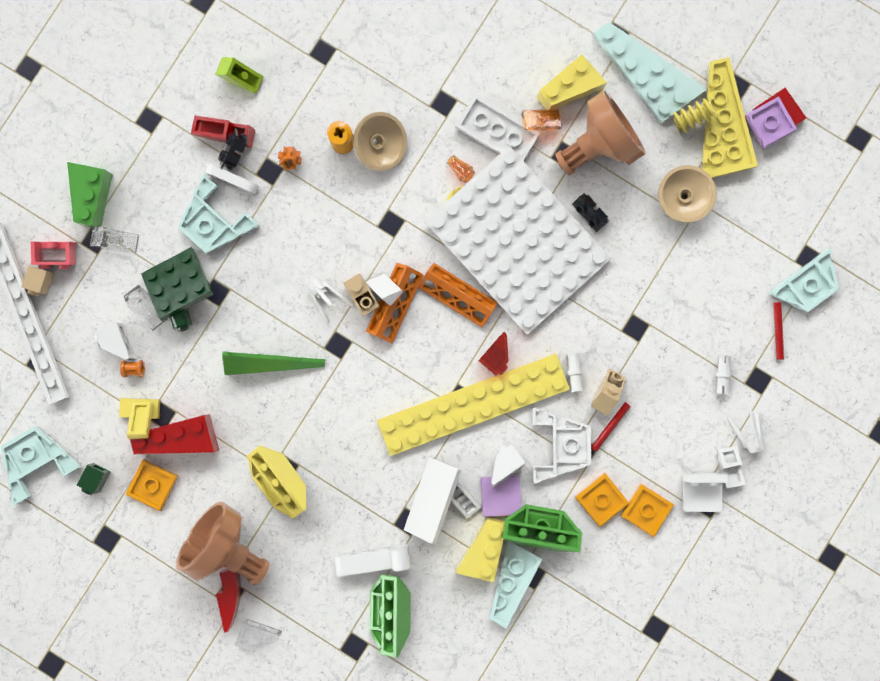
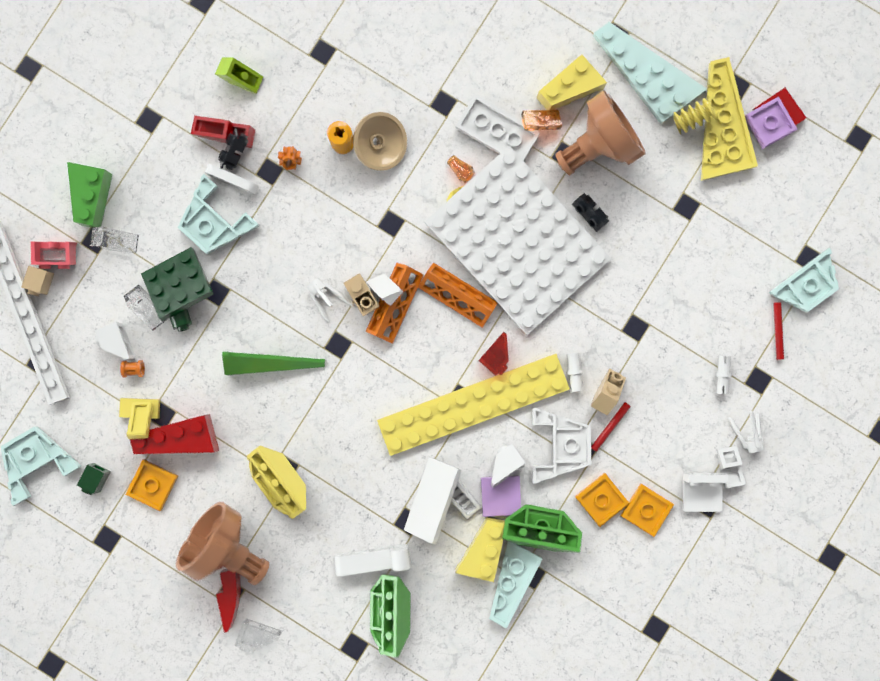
(699, 191): tan dish -> none

